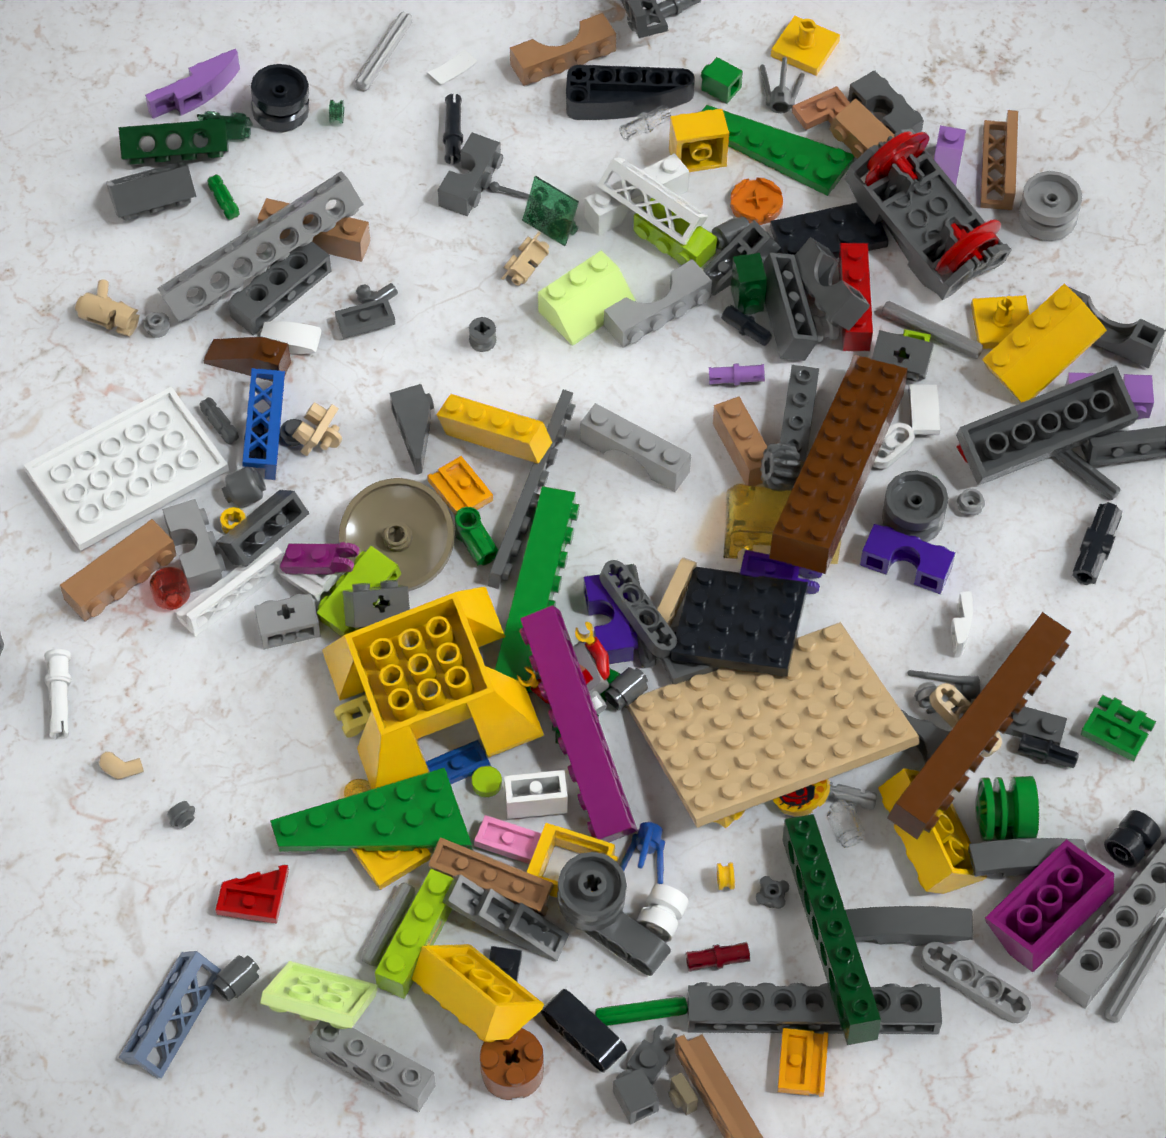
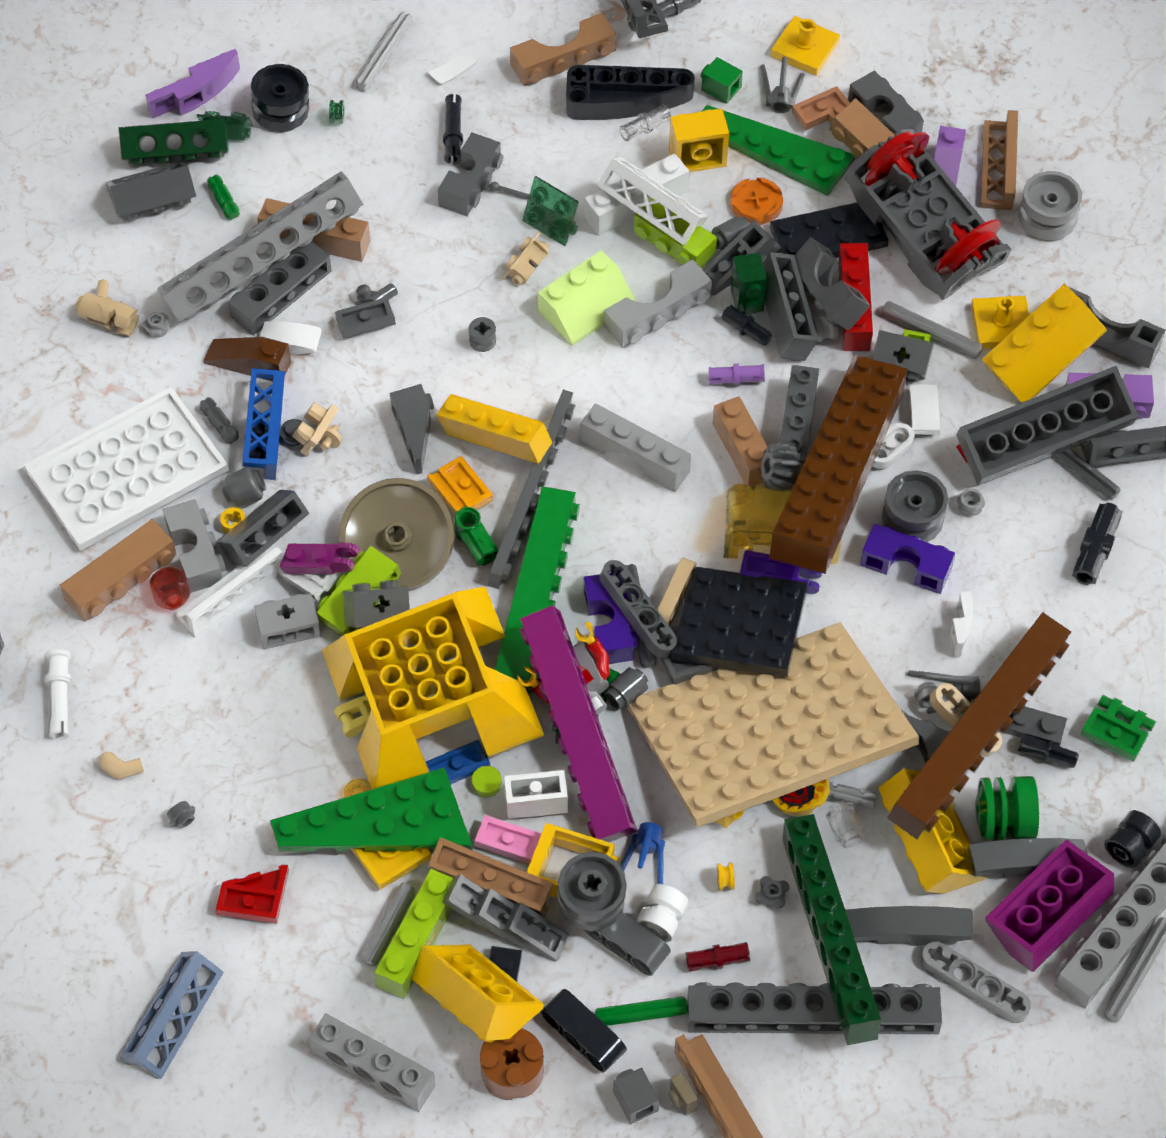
(236, 977): dark grey brick -> none
(319, 995): yellowish green plate -> none
(652, 1056): dark grey plate -> none
(802, 1062): light orange plate -> none

